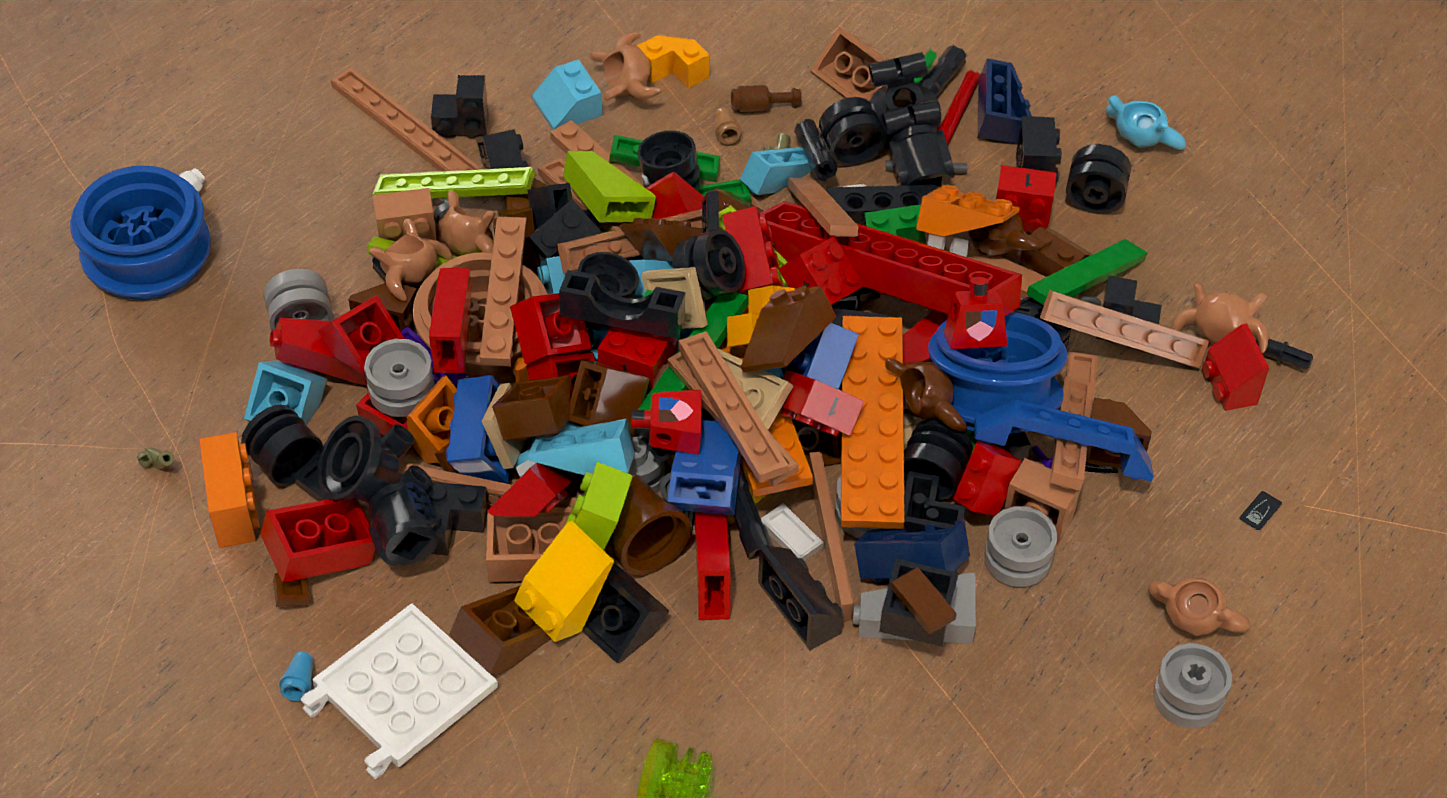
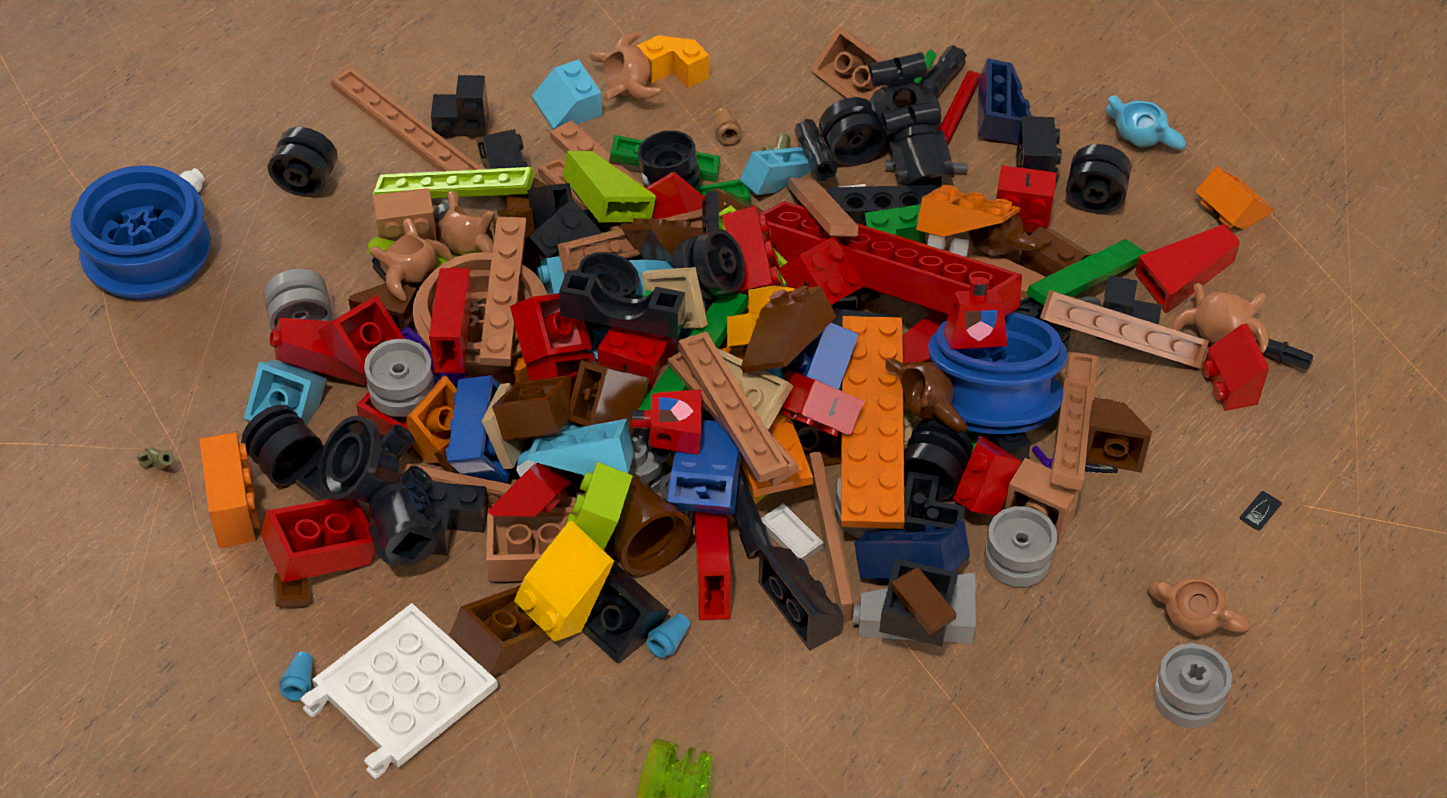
(302, 161): none -> black wheel
(667, 636): none -> dark azure cone
(758, 98): reddish brown piece -> none
(997, 423): blue slope -> none
(1175, 268): none -> red slope
(1232, 199): none -> orange slope

